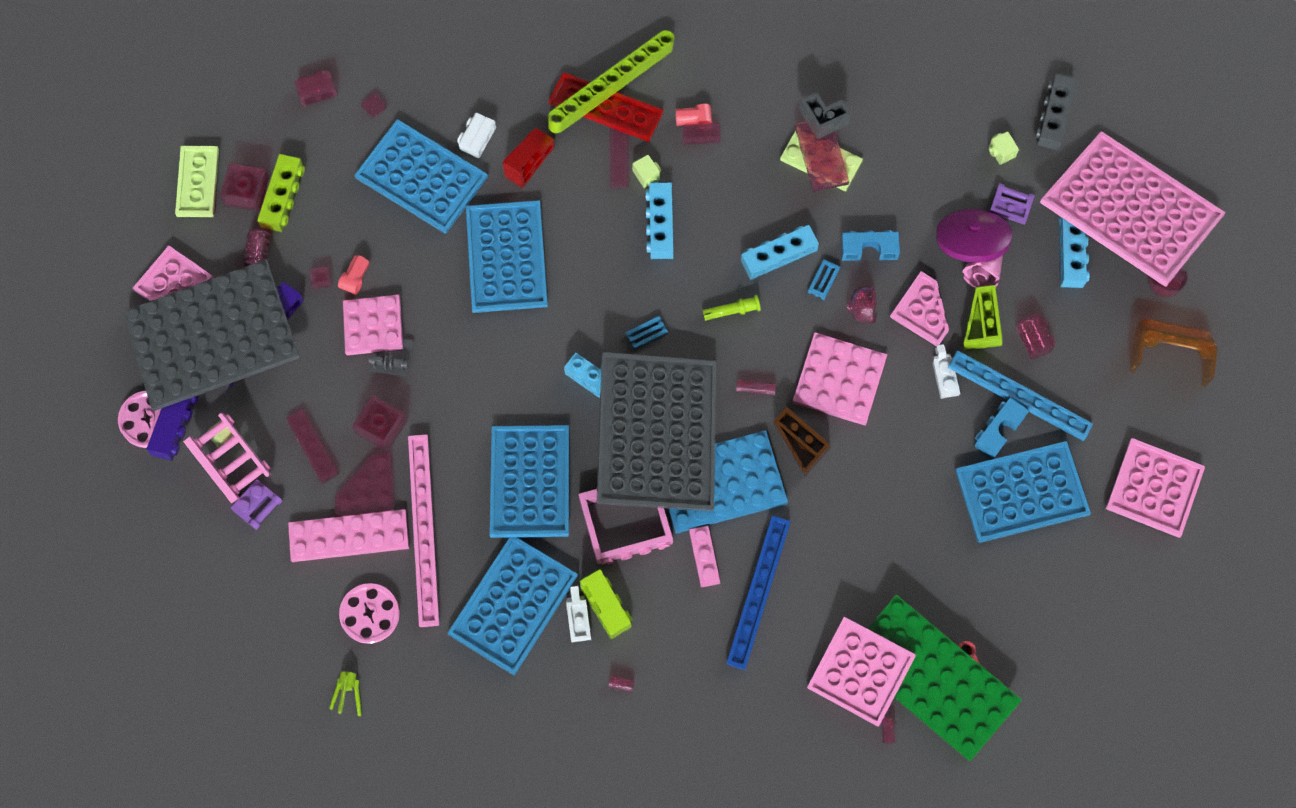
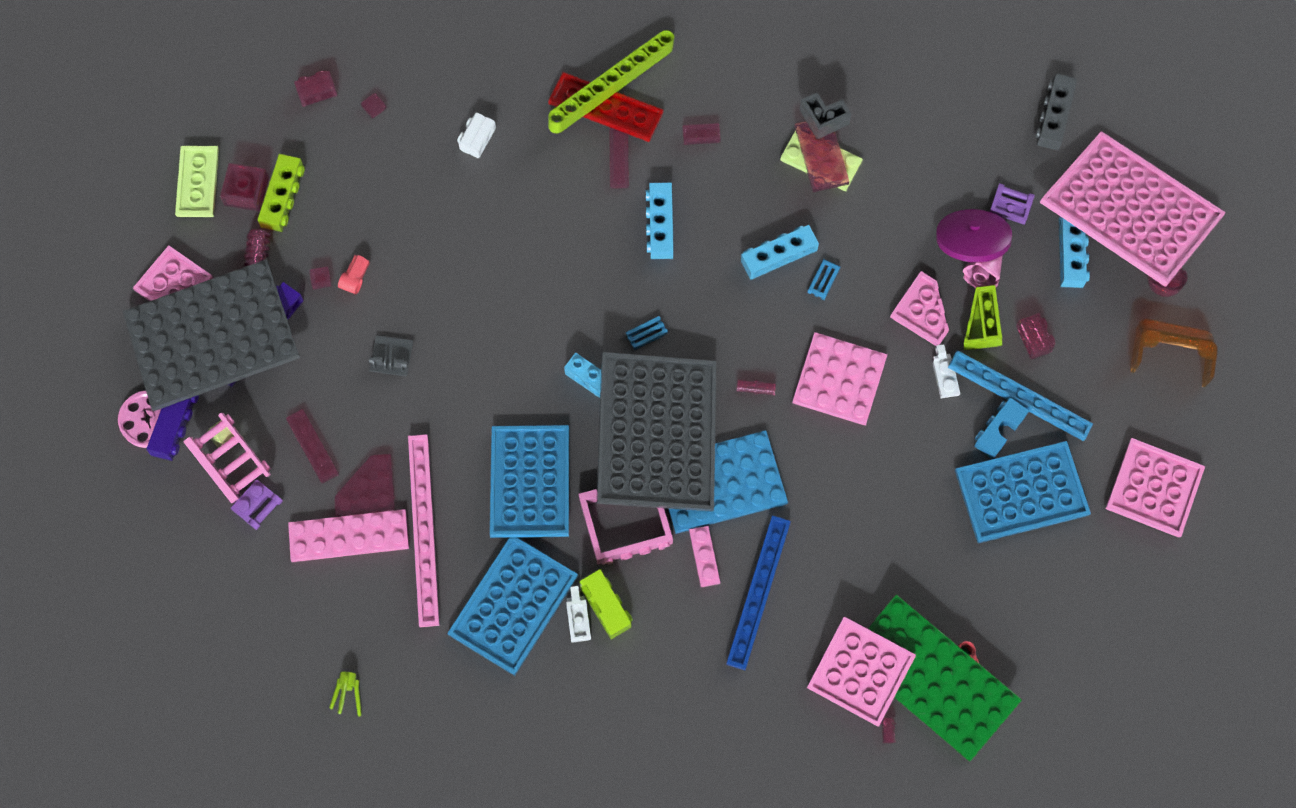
(360, 610): bright pink wedge -> none
(372, 325): bright pink plate -> none
(380, 423): clear pink brick -> none
(421, 176): dark azure plate -> none
(506, 256): dark azure plate -> none
(527, 157): red wedge -> none
(619, 683): clear pink pin -> none
(646, 171): yellowish green brick -> none
(694, 116): coral piece -> none
(741, 306): lime pin -> none
(801, 440): reddish brown wedge -> none
(863, 305): clear pink cylinder -> none
(884, 242): dark azure arch -> none
(1003, 147): yellowish green brick -> none

